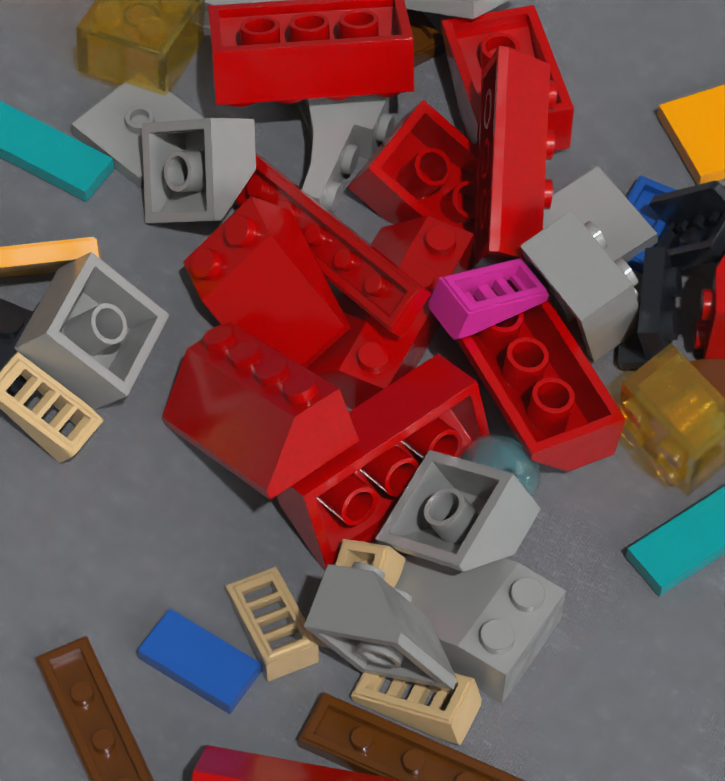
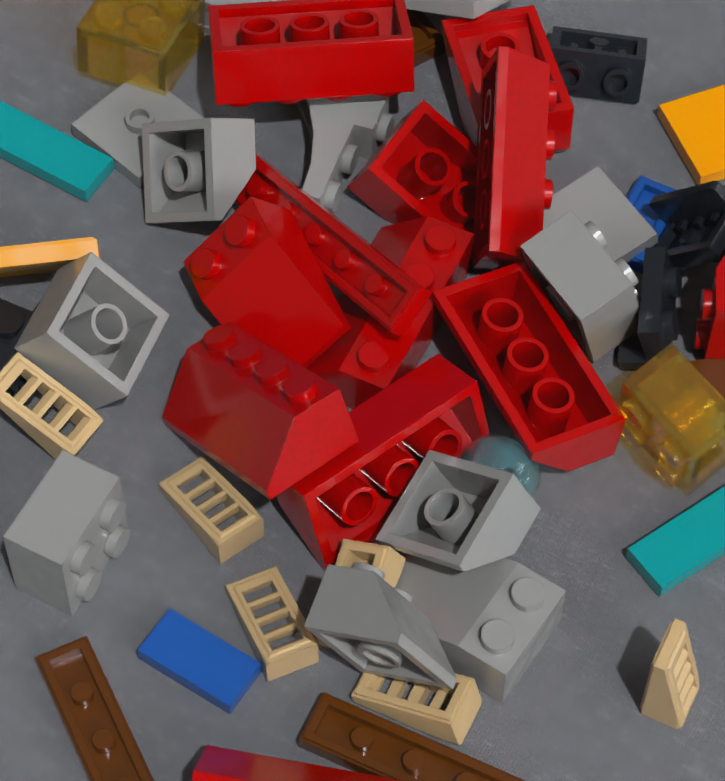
(67, 533): none -> light grey brick
(232, 538): none -> tan slope
(464, 316): dark pink slope -> none
(600, 63): none -> black bracket
(671, 678): none -> tan slope

